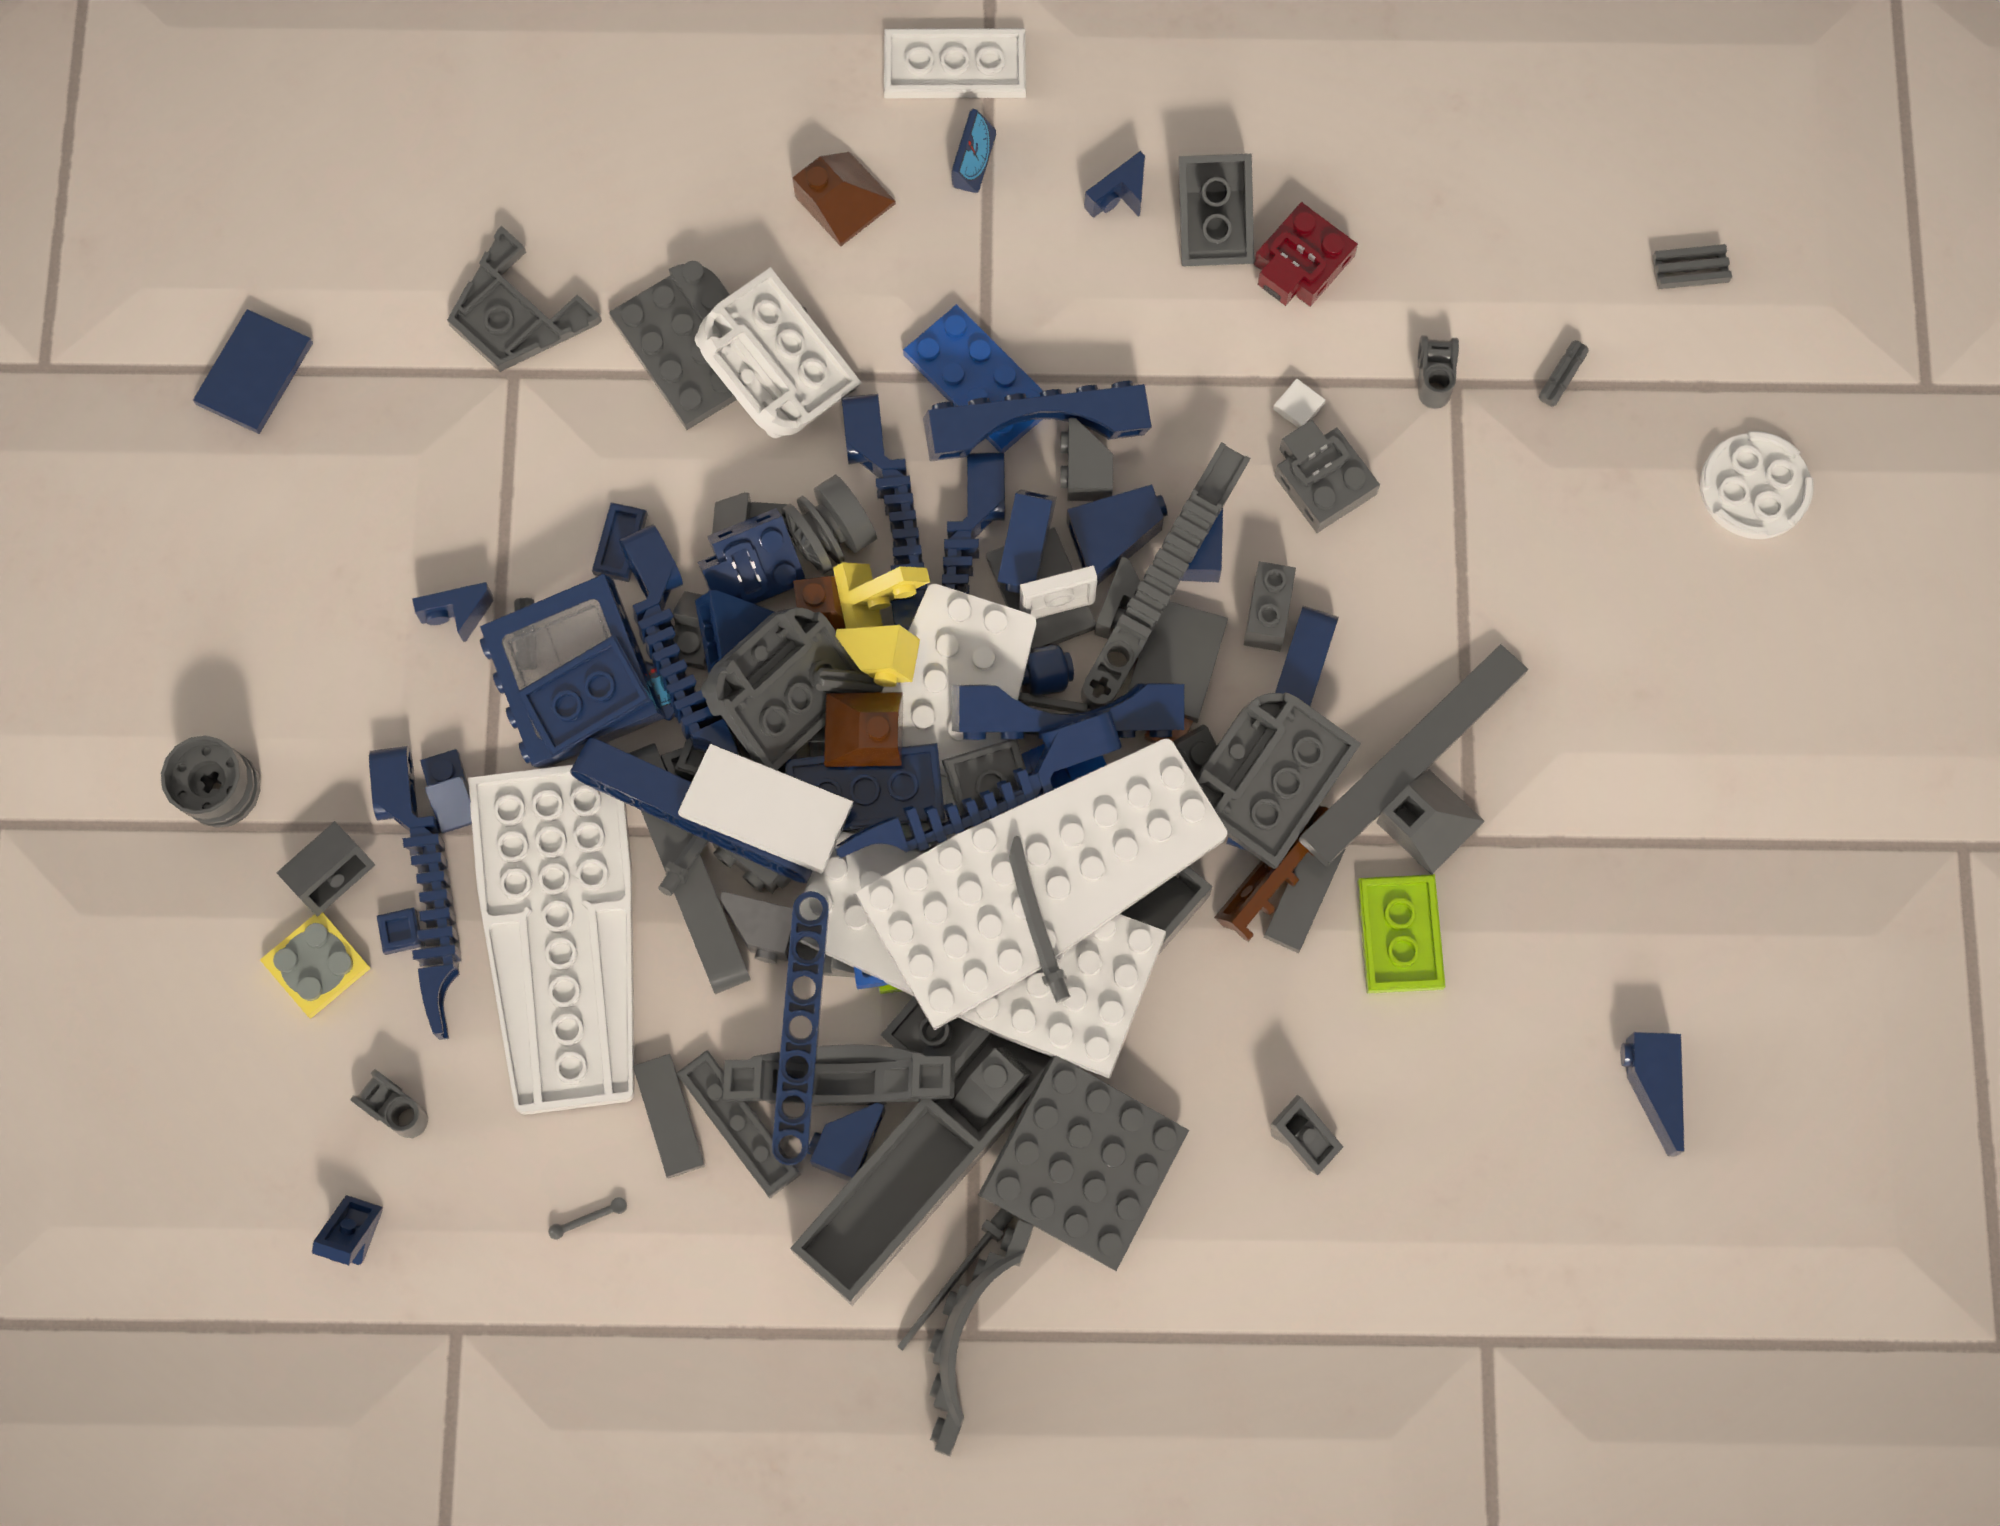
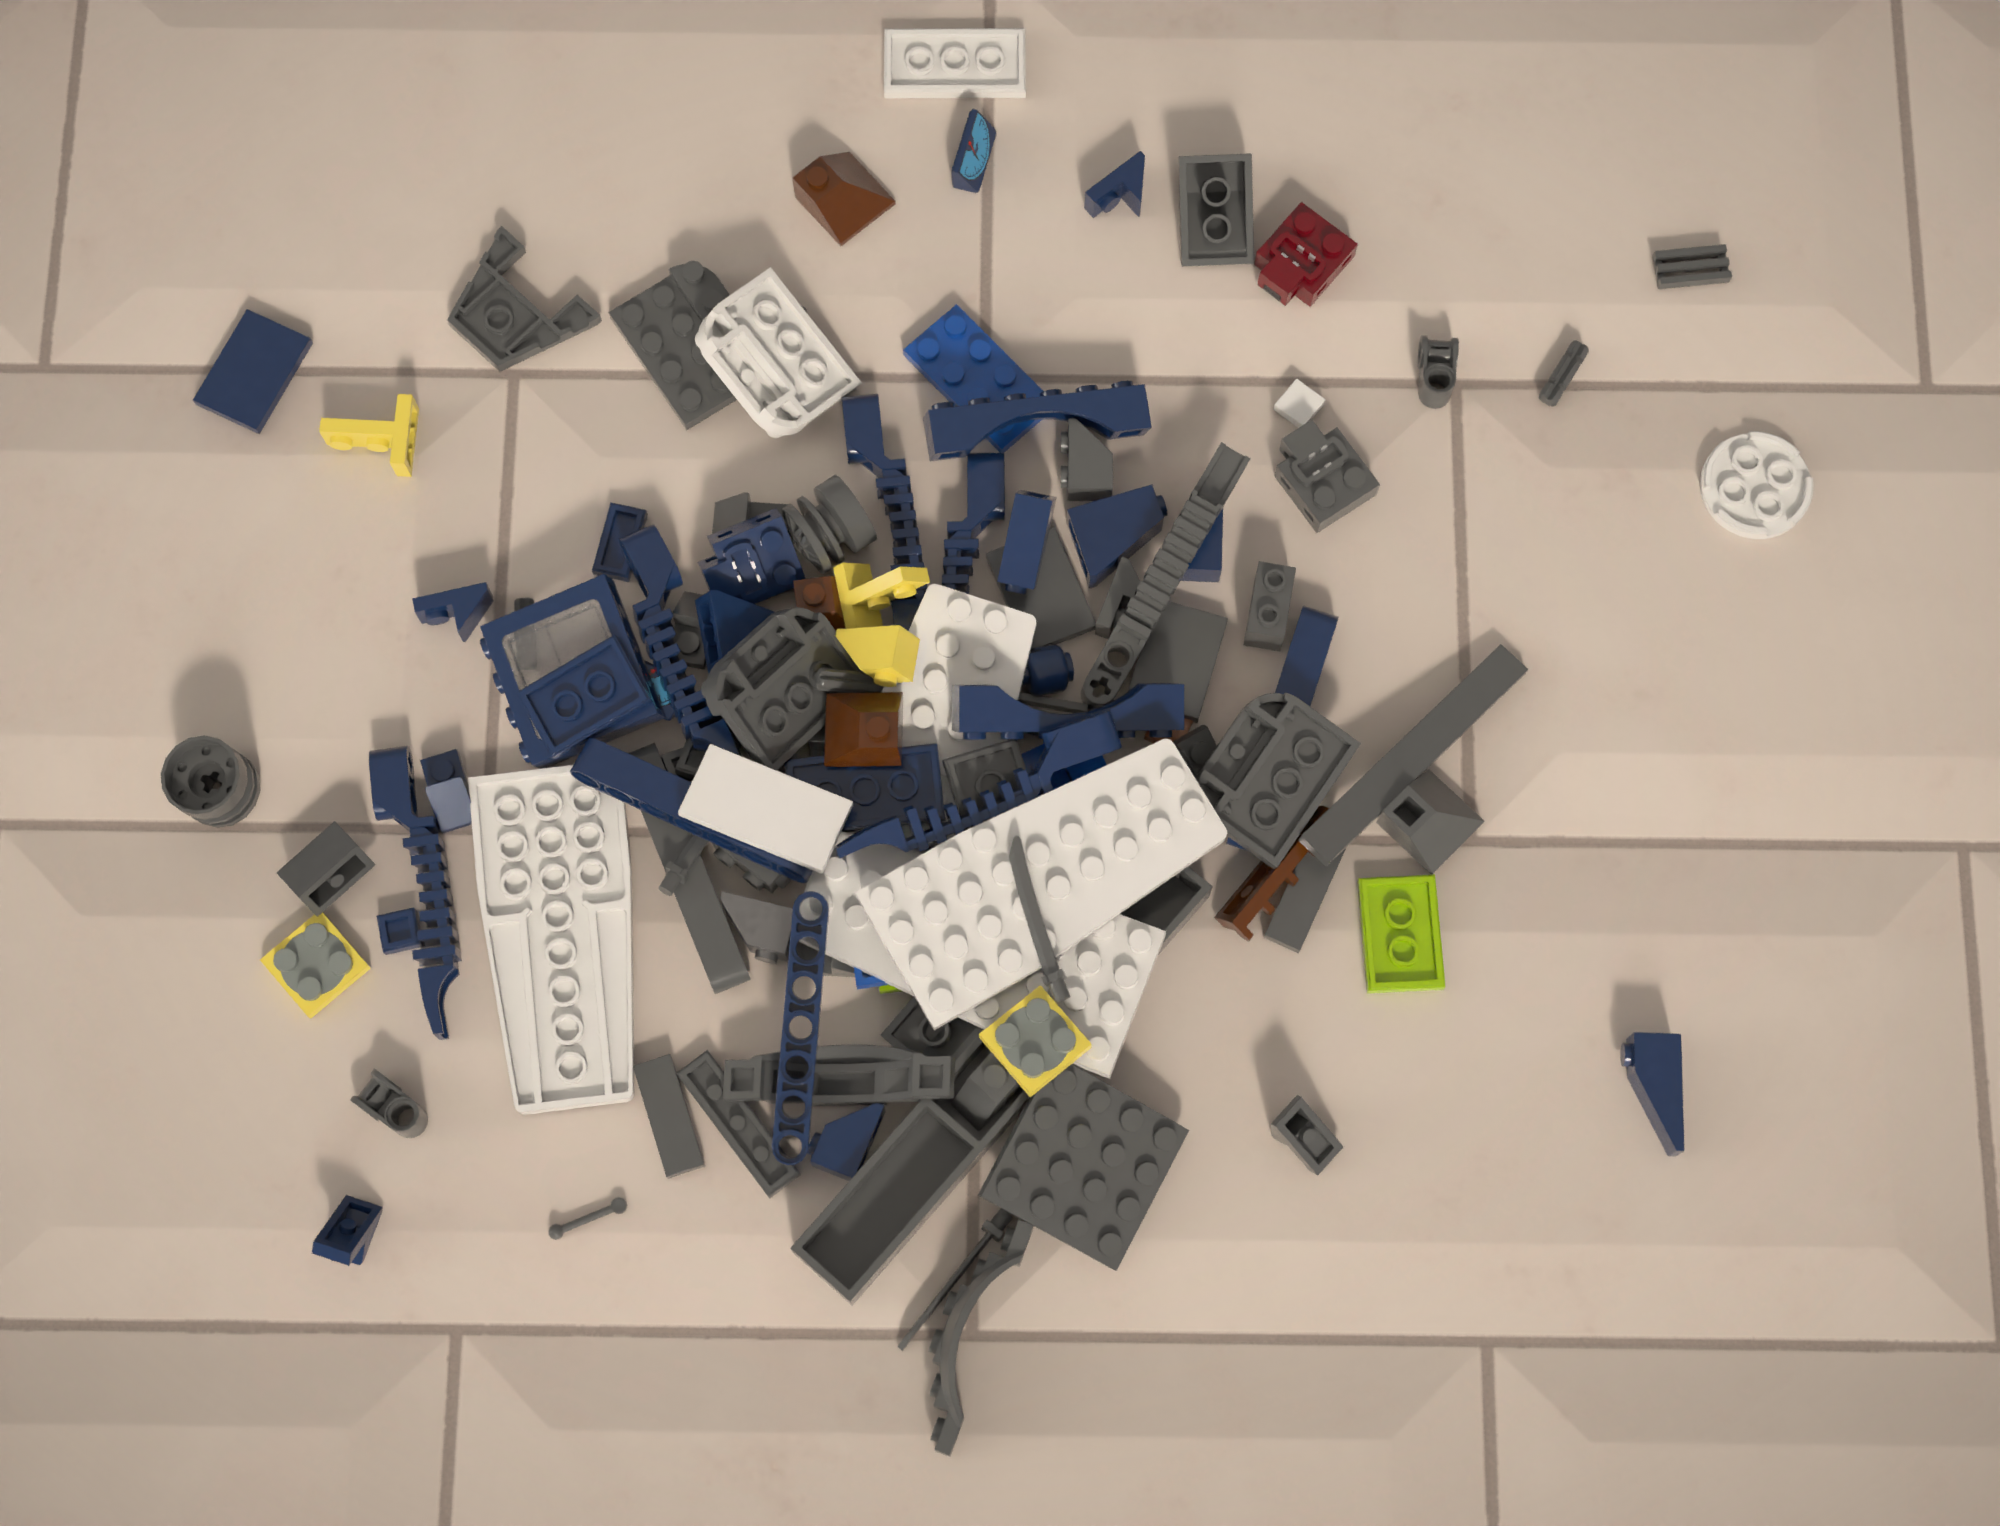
(379, 435): none -> light yellow bracket
(1035, 1041): none -> light grey piece
(1059, 592): white plate -> none

